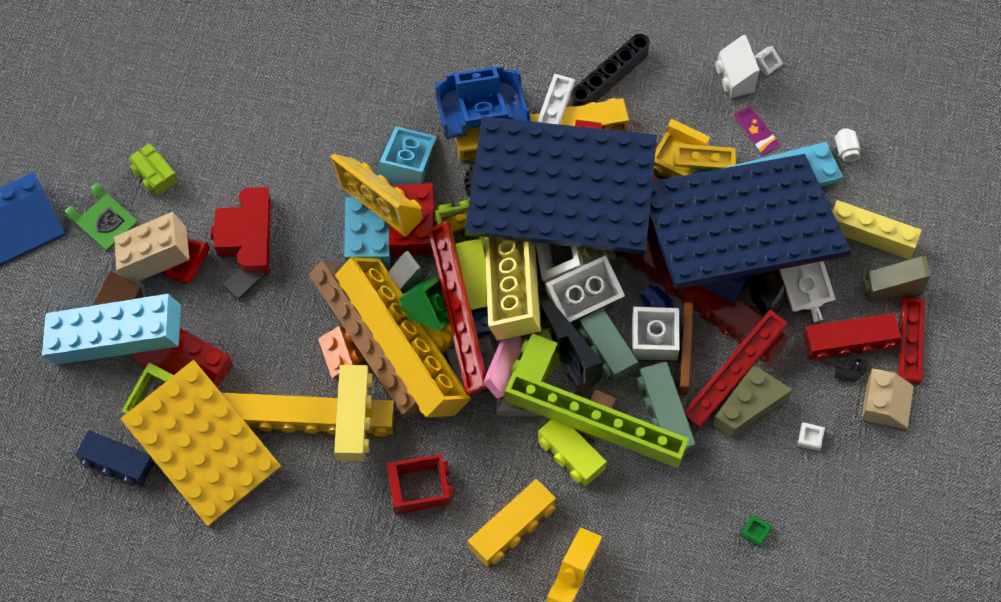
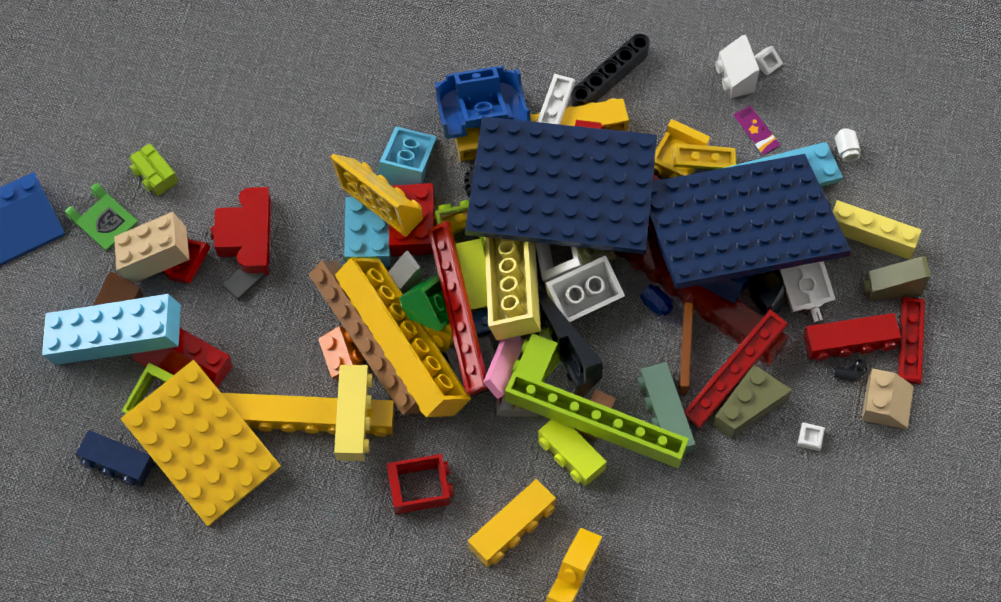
(607, 345): sand green brick -> none
(655, 333): white brick -> none
(756, 531): green tile -> none

